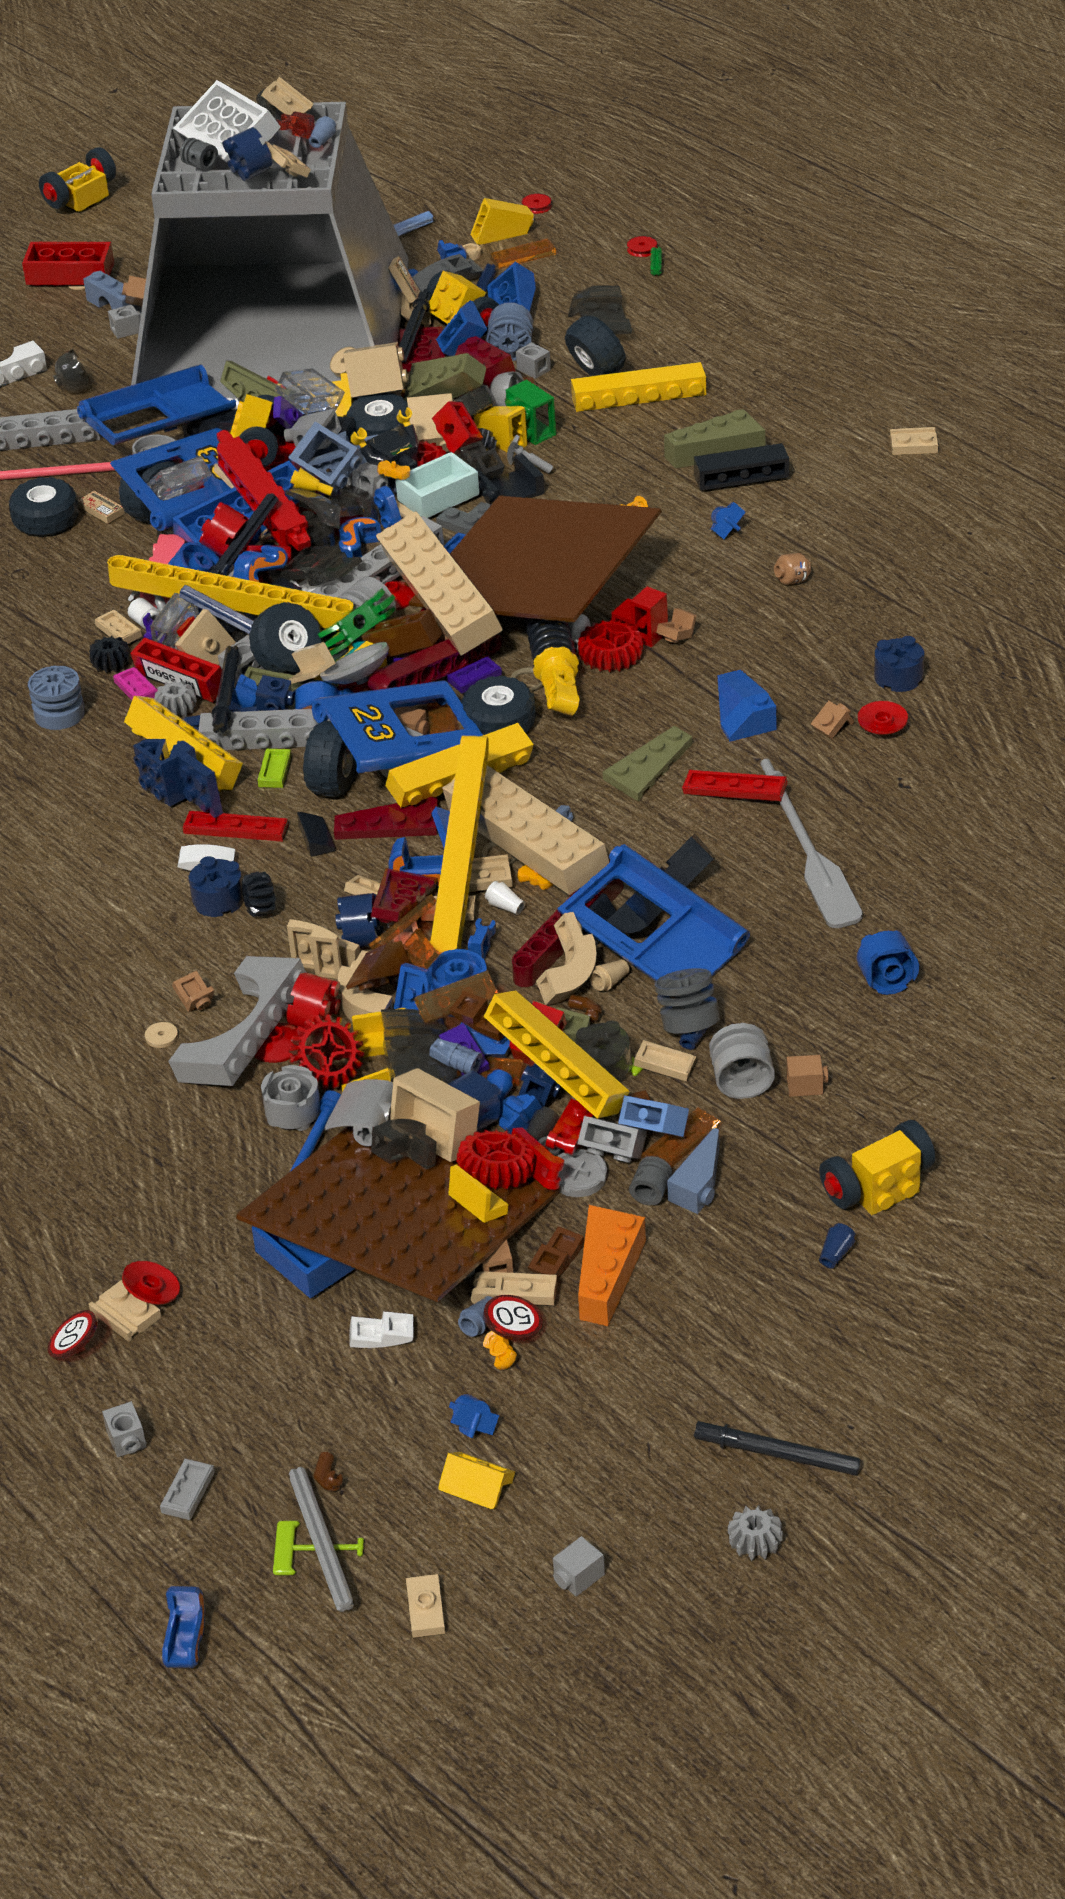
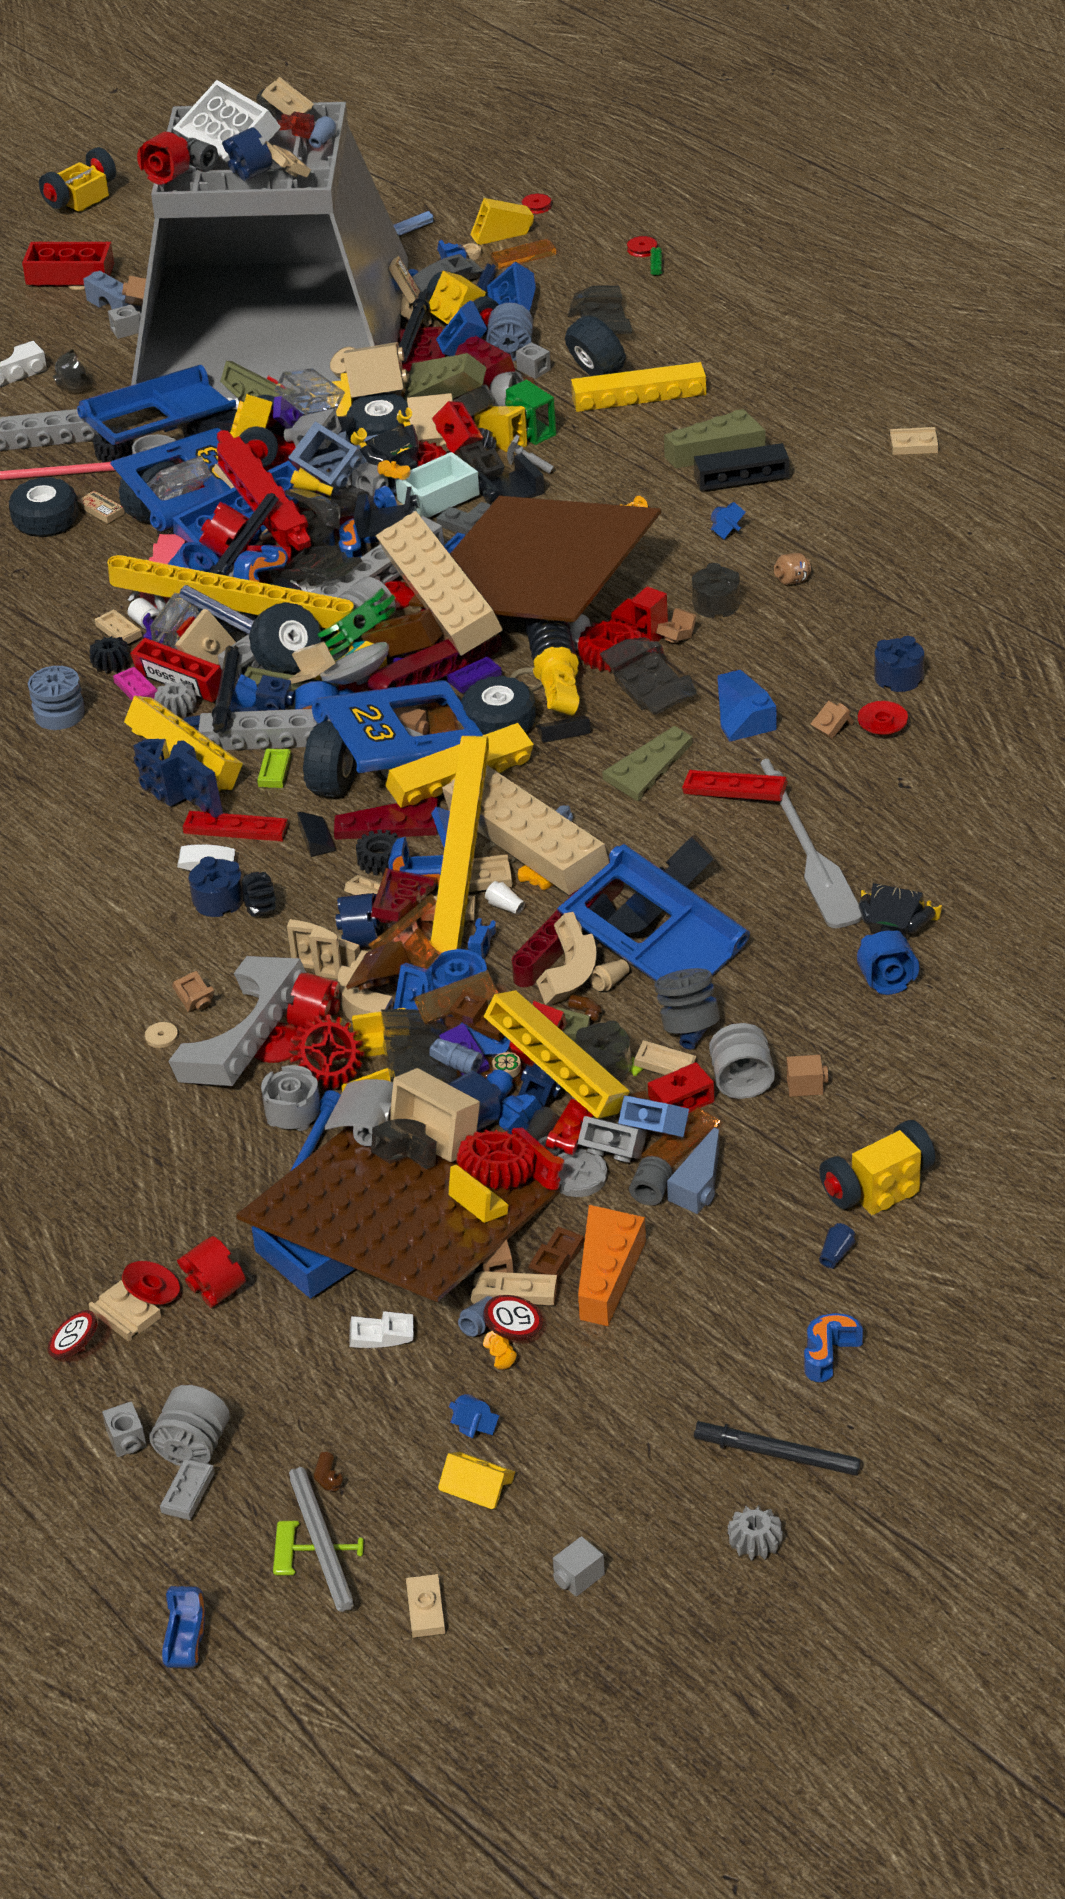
(107, 452): none -> black tyre
(164, 157): none -> red brick
(189, 1425): none -> light grey wheel
(211, 1271): none -> red brick
(368, 849): none -> black tyre
(374, 521): none -> black panel
(507, 1062): none -> tan tile
(564, 728): none -> black slope
(645, 675): none -> clear smoke piece
(684, 1088): none -> red brick
(716, 591): none -> clear smoke brick
(821, 1335): none -> blue animal
(896, 910): none -> black torso

